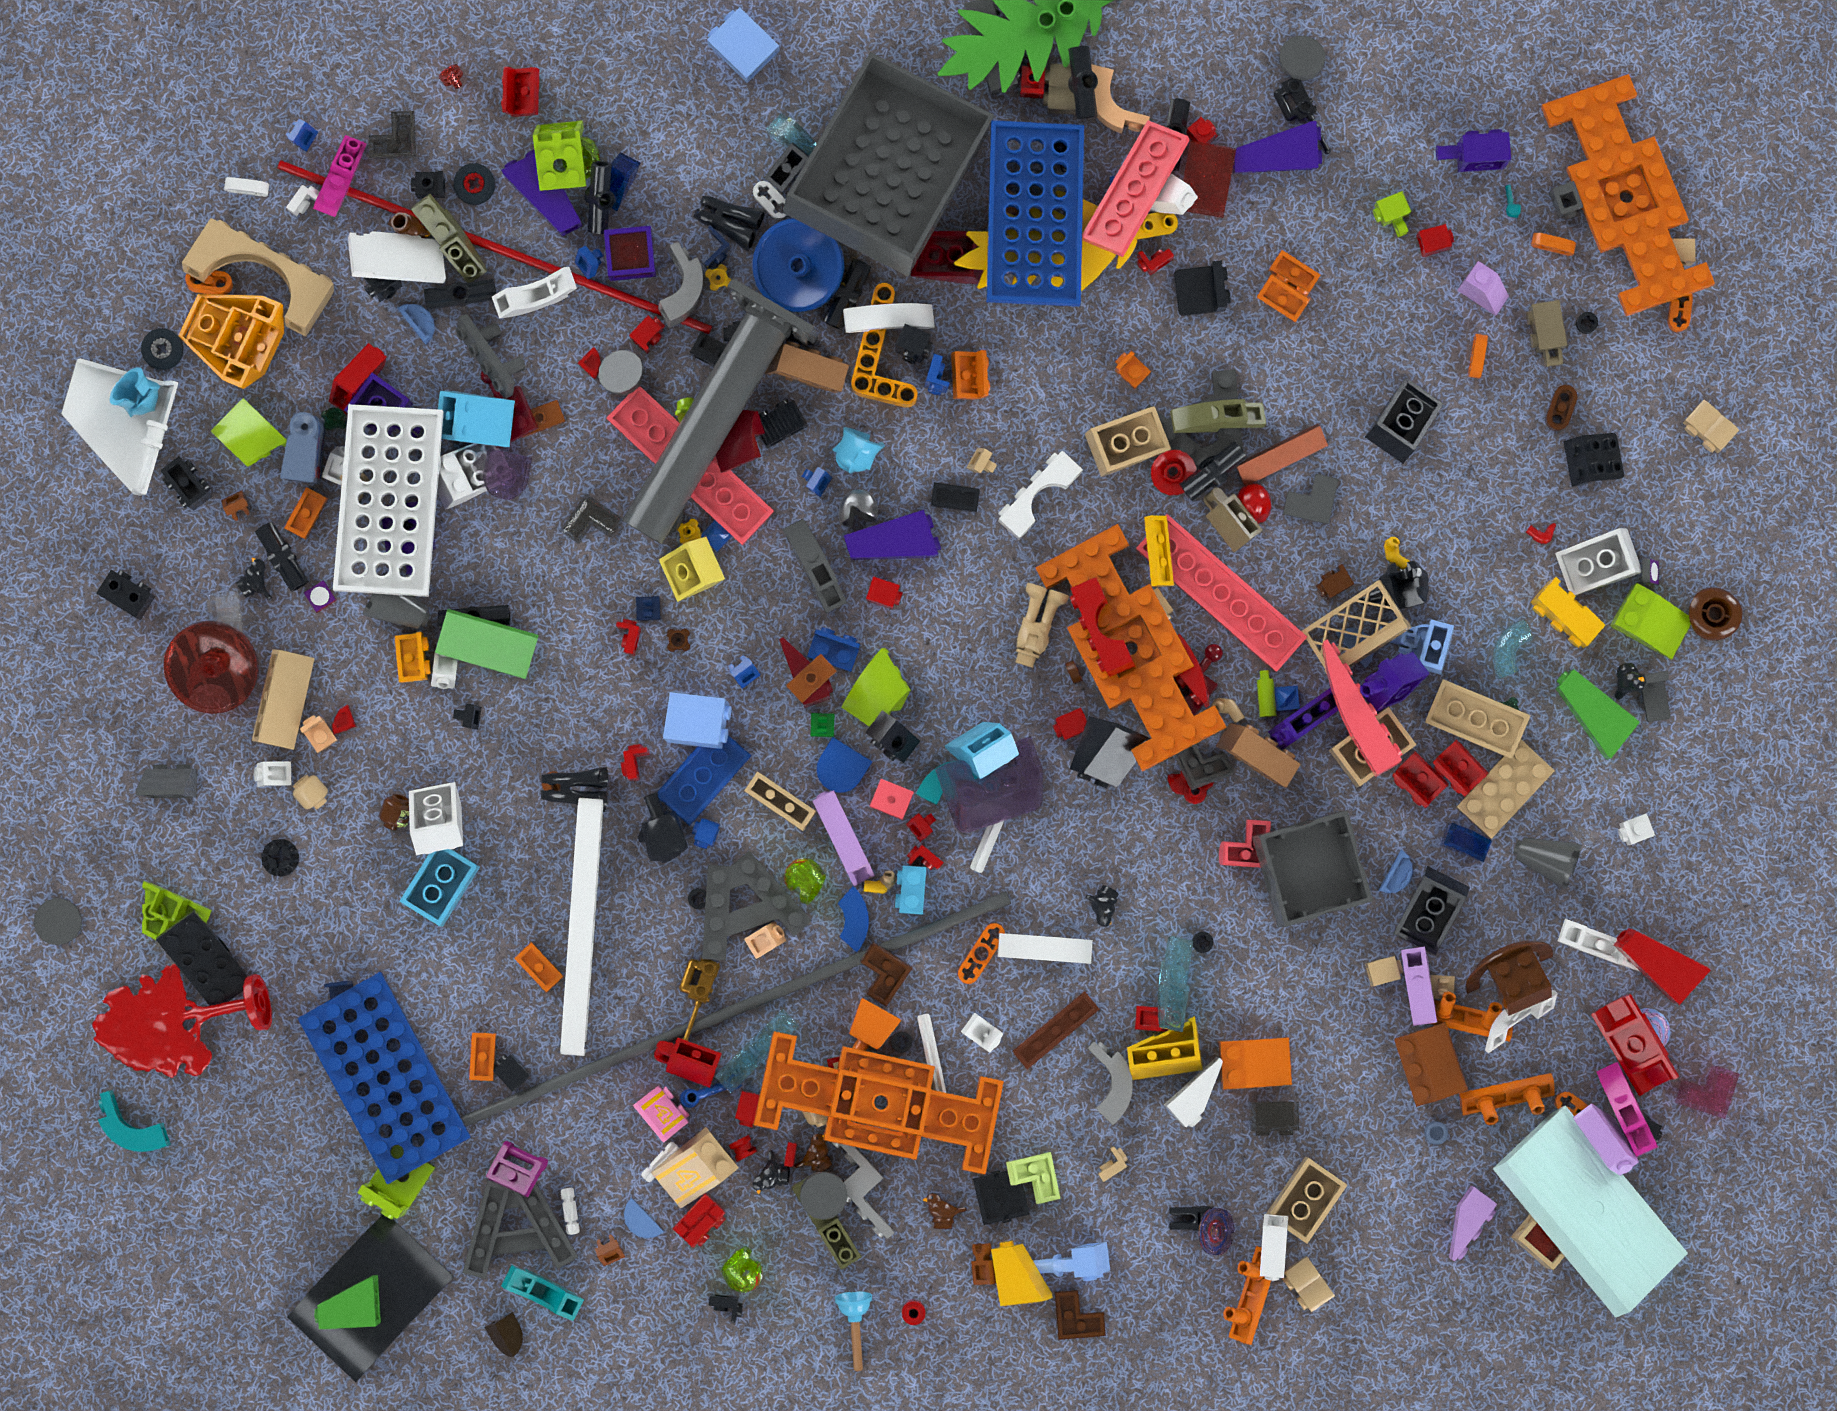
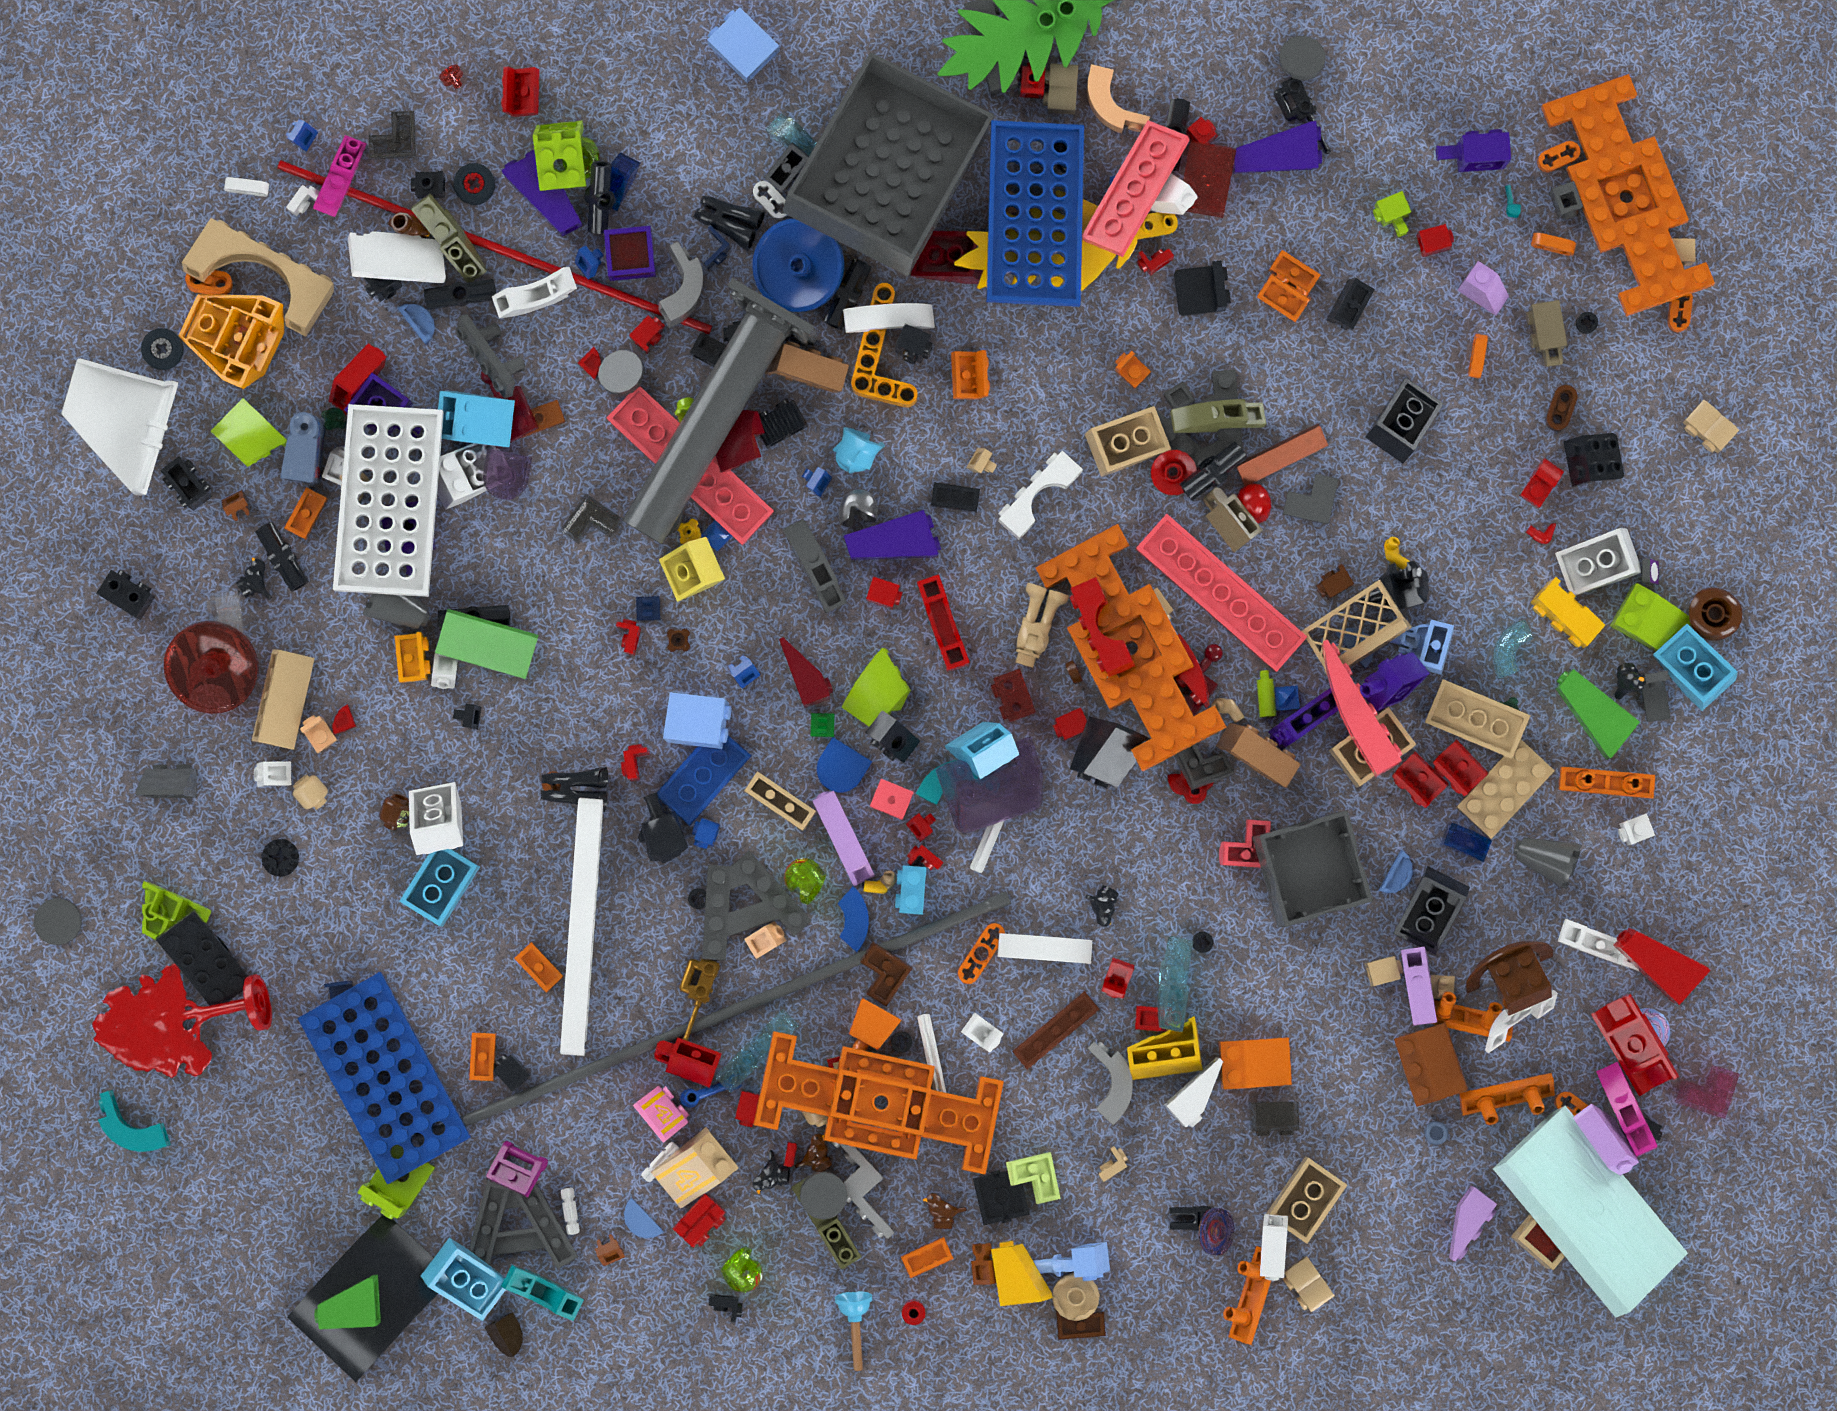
(135, 393): medium azure helmet -> none
(320, 596): tile -> none
(464, 1279): none -> medium azure slope
(711, 275): yellow plate -> none
(742, 1148): red wheel -> none
(811, 678): dark orange plate -> none
(836, 650): blue bracket -> none
(927, 1257): none -> orange plate
(933, 380): blue bracket -> none
(942, 623): none -> red arch
(1016, 695): none -> clear red brick
(1075, 1297): none -> tan tile
(1082, 70): black piece -> none
(1117, 978): none -> red bracket
(1159, 551): yellow plate -> none
(1179, 396): none -> dark grey tile
(1350, 304): none -> black hinge
(1541, 483): none -> red brick
(1560, 161): none -> orange beam
(1606, 782): none -> orange plate
(1695, 667): none -> medium azure slope

